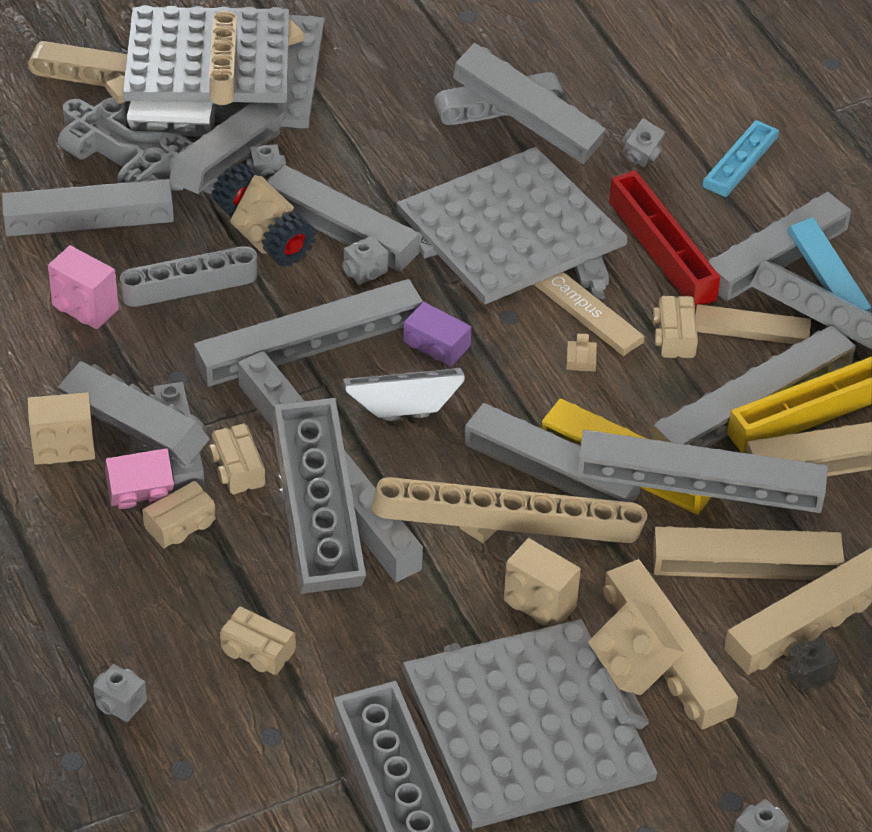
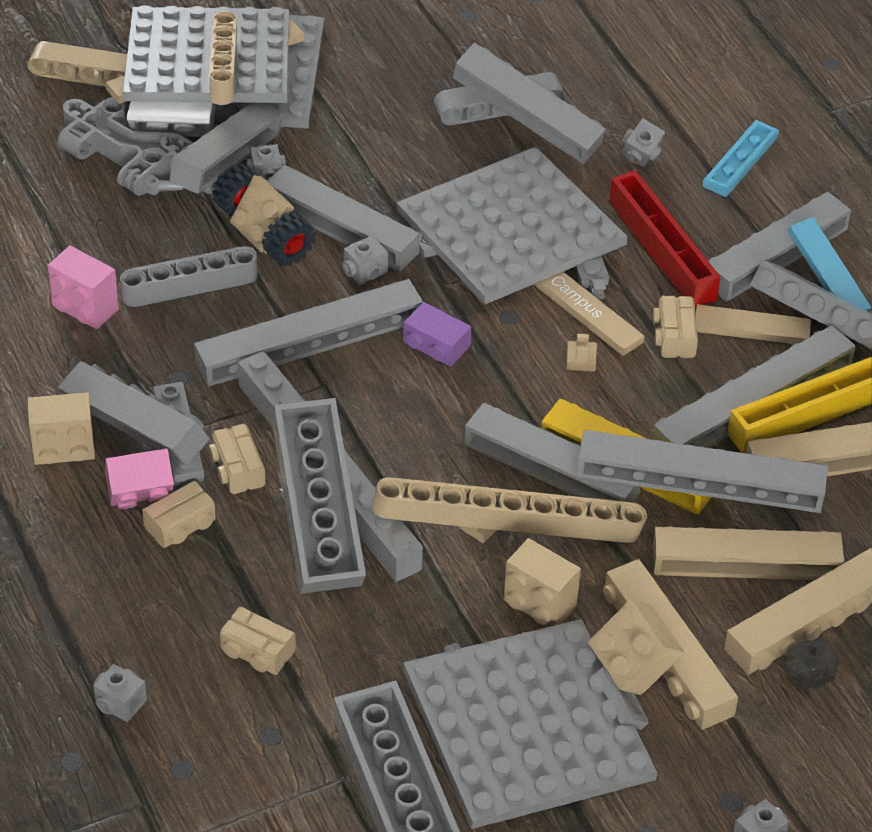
(87, 207): light grey brick -> none
(405, 393): wedge -> none

